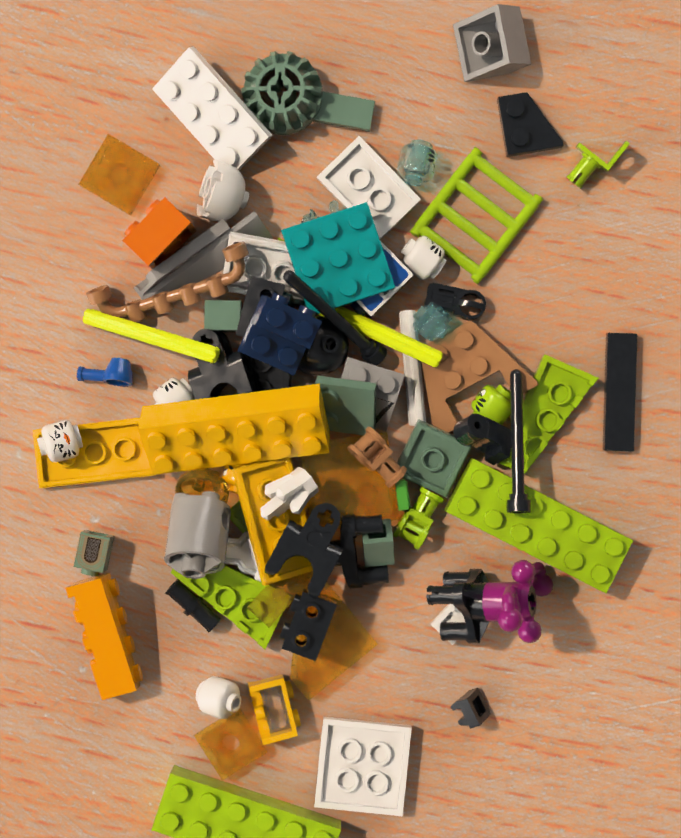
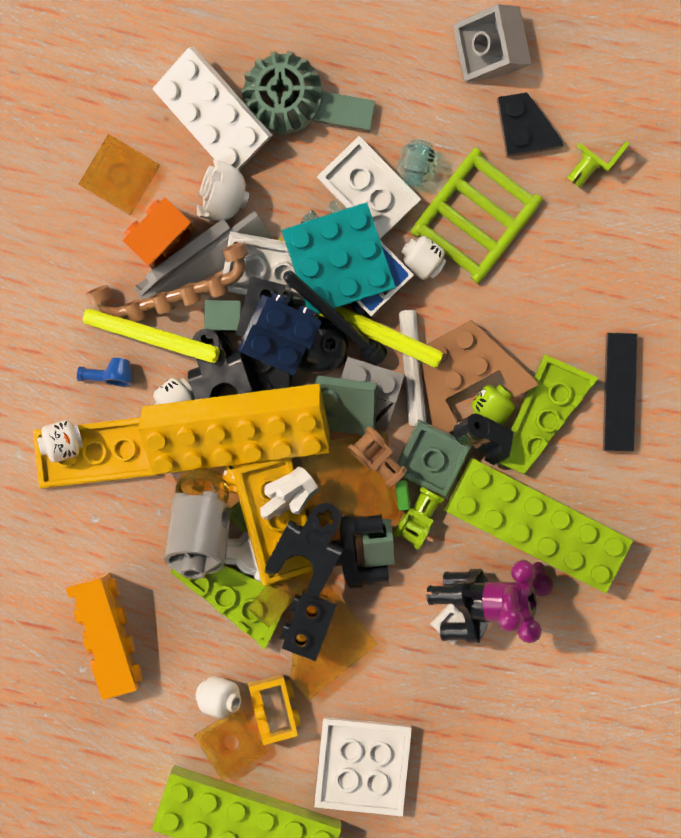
(93, 552): brick -> none
(193, 605): black pin -> none
(432, 321): clear light blue gear -> none
(450, 299): black piece -> none
(472, 707): black tile -> none
(518, 500): black piece -> none

